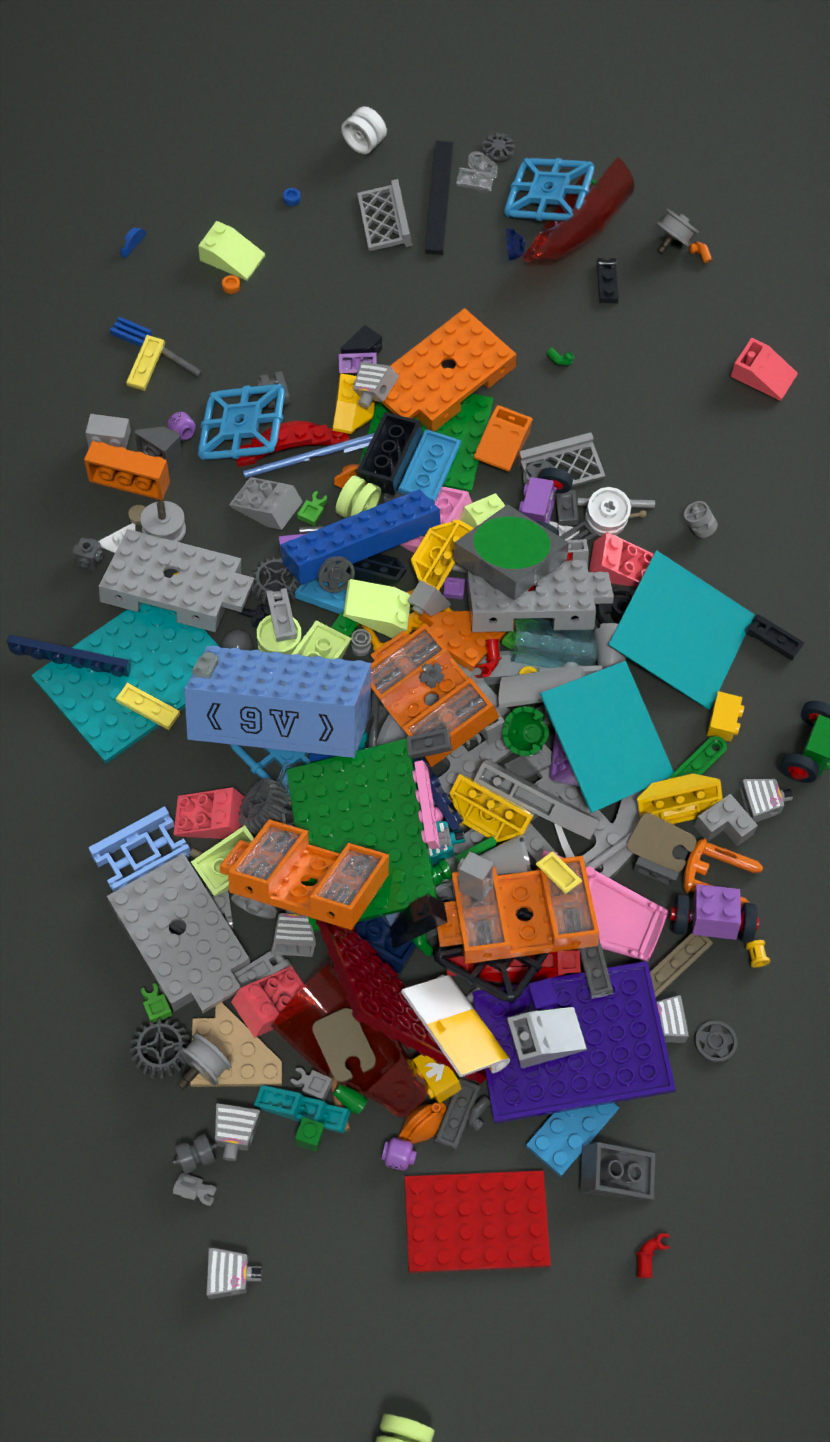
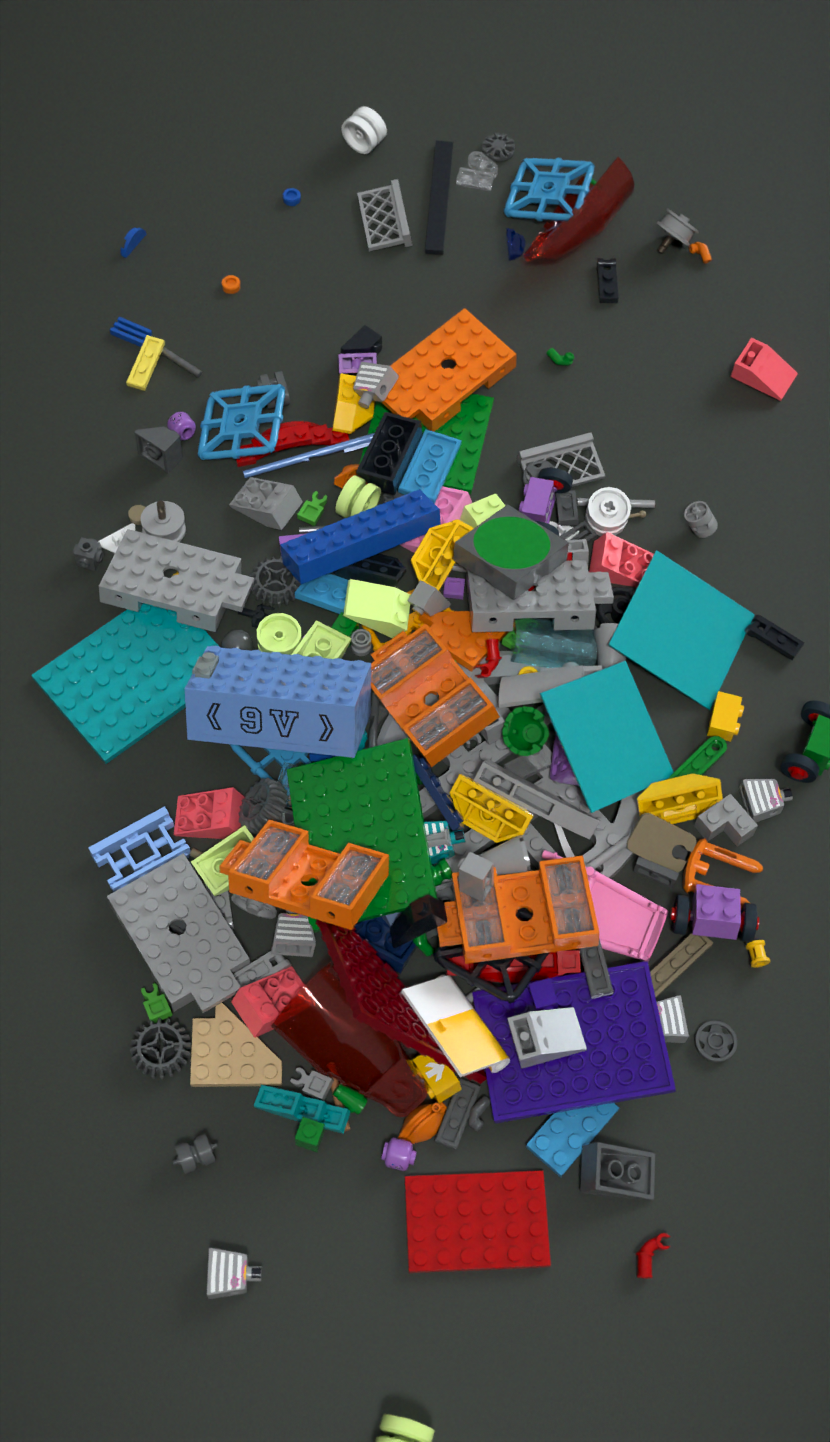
(74, 657): dark blue plate -> none
(108, 429): light grey brick -> none
(127, 470): orange brick -> none
(148, 706): light yellow tile -> none
(192, 1187): light grey plate -> none
(204, 1060): light grey wheel -> none
(230, 251): yellowish green slope -> none
(235, 1129): light grey torso -> none
(281, 615): light grey plate -> none
(335, 573): dark grey wheel -> none
(340, 1039): dark tan piece -> none
(428, 814): bright pink plate -> none
(429, 743): dark grey plate -> none
(432, 675): dark grey plant -> none
(477, 849): green tile -> none
(503, 438): orange slope -> none
(559, 872): light yellow tile -> none

